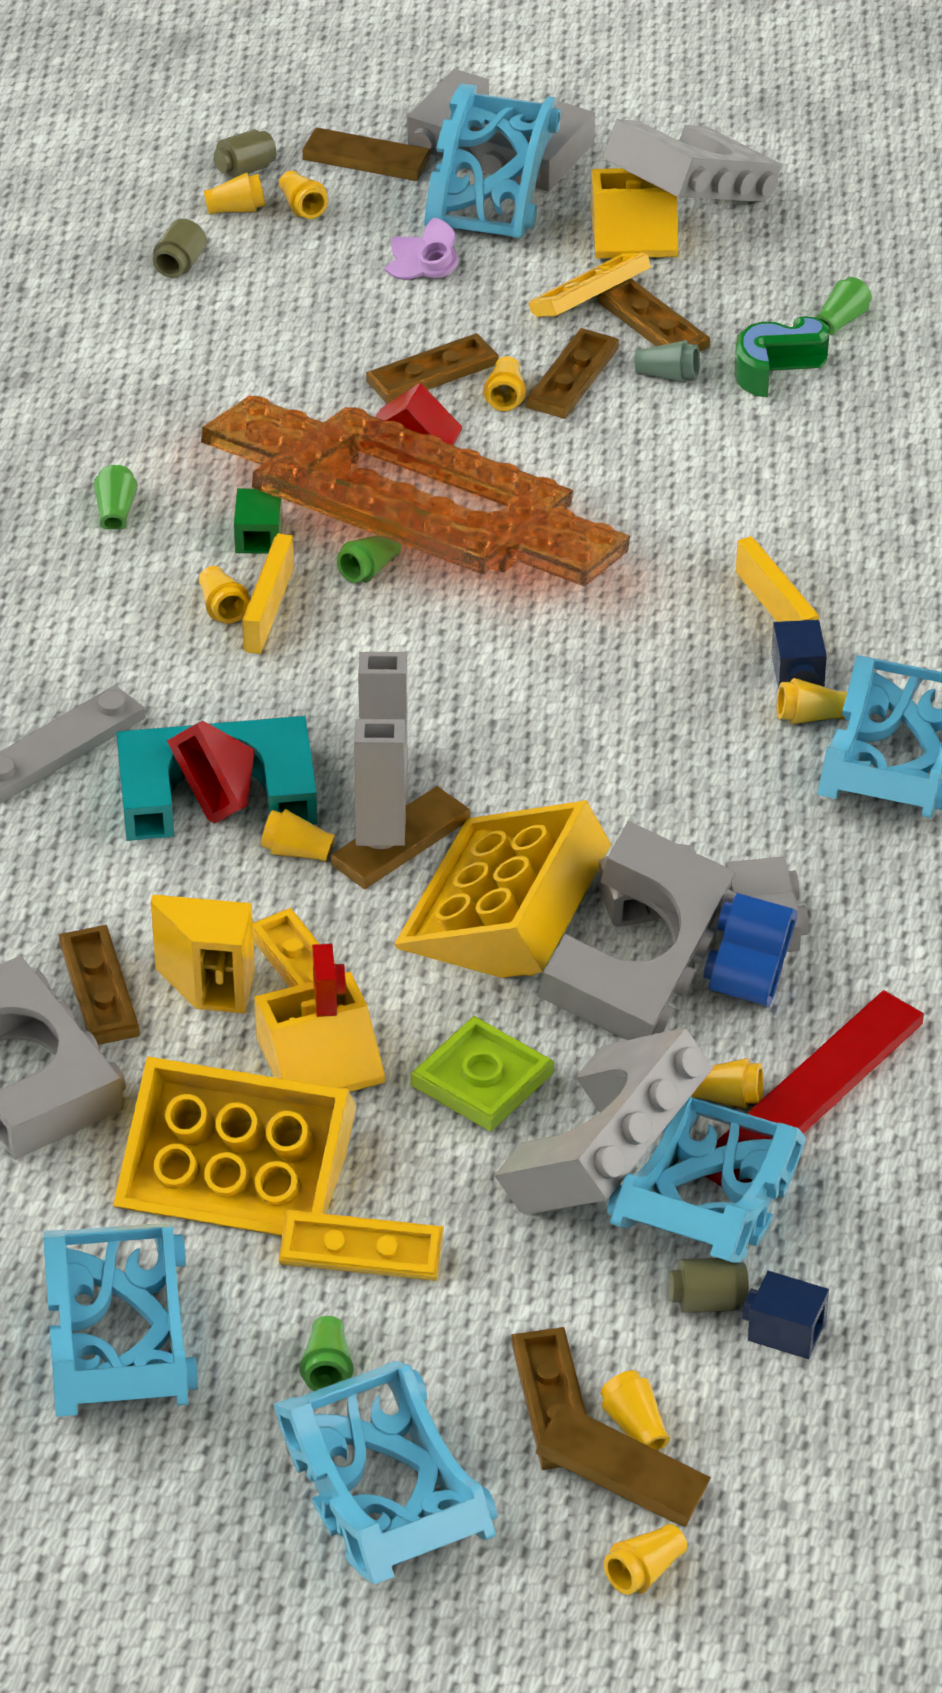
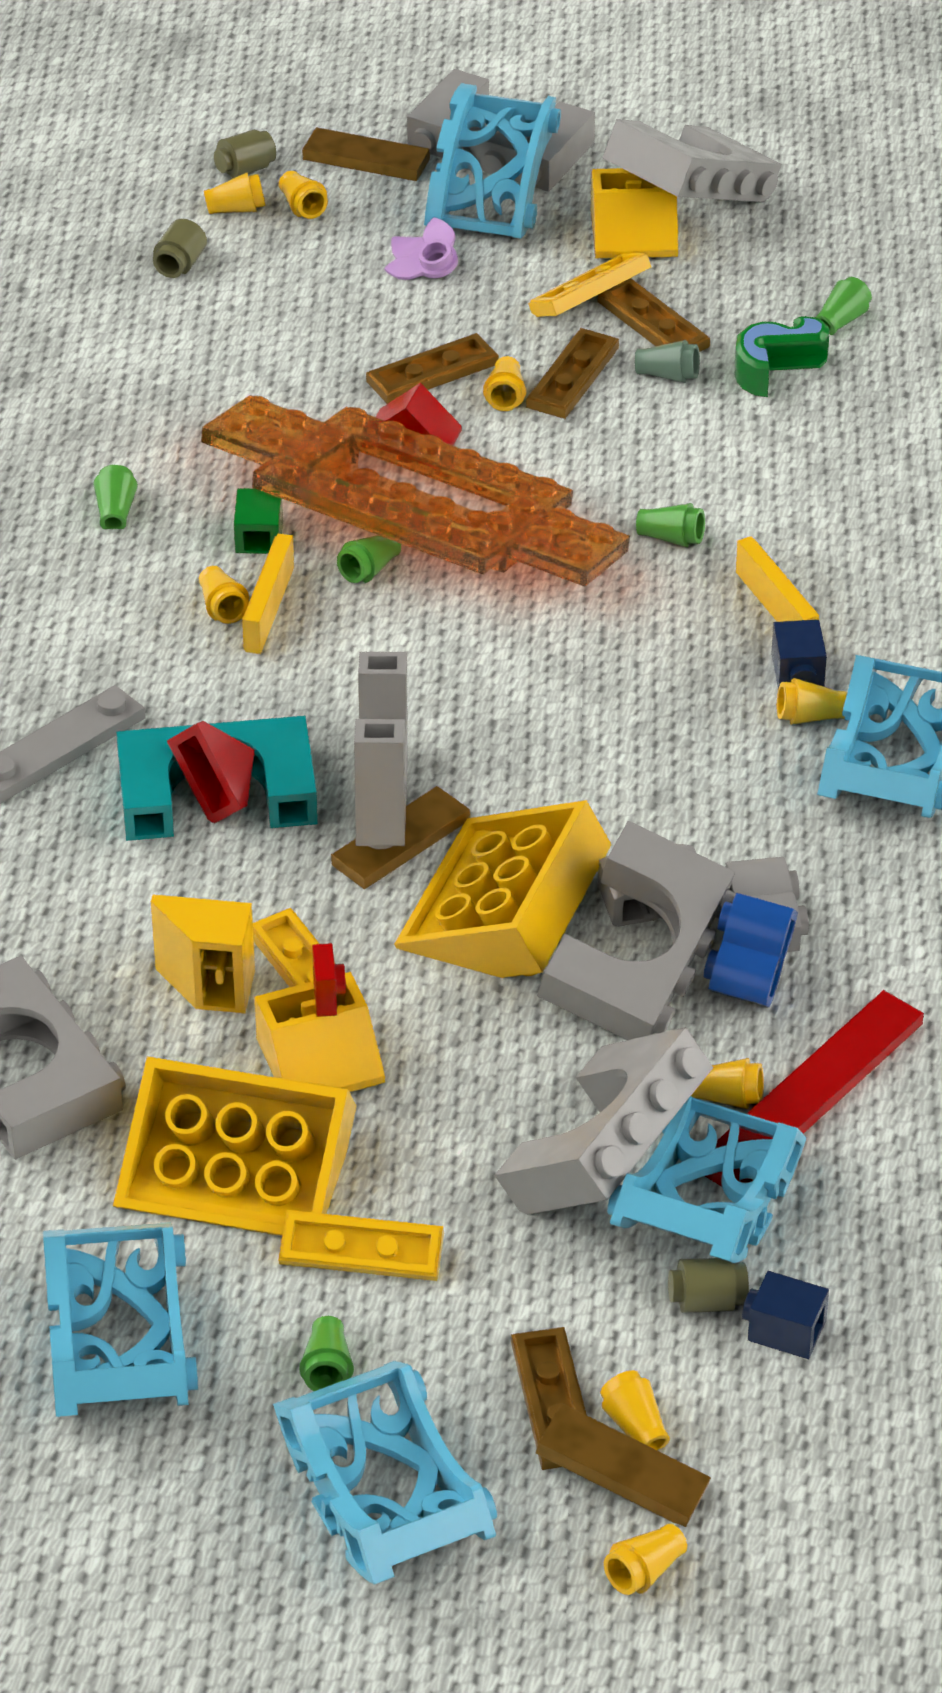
(99, 984): pearl gold tile -> none
(295, 837): yellow cone -> none
(482, 1073): lime plate -> none
(673, 524): none -> bright green cone

